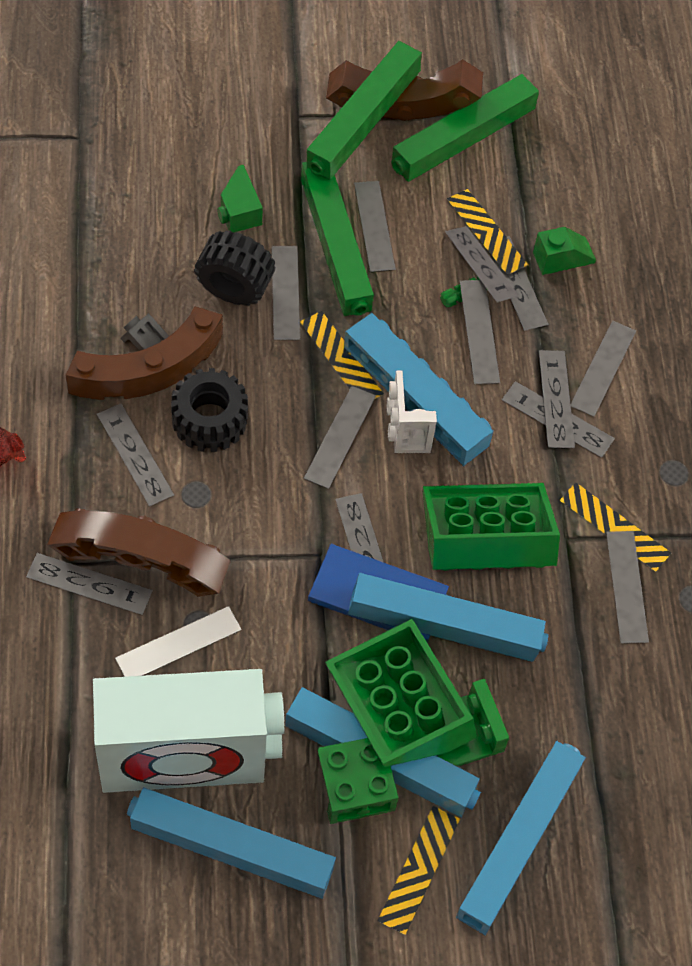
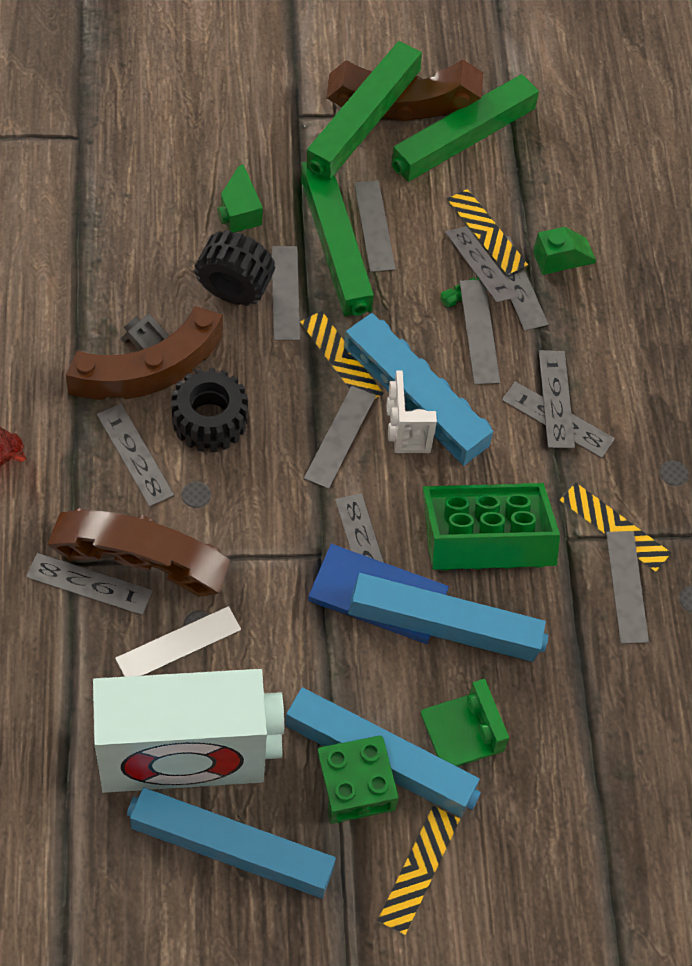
(402, 696): green slope -> none
(520, 837): dark azure brick -> none
(603, 368): flat silver sticker -> none

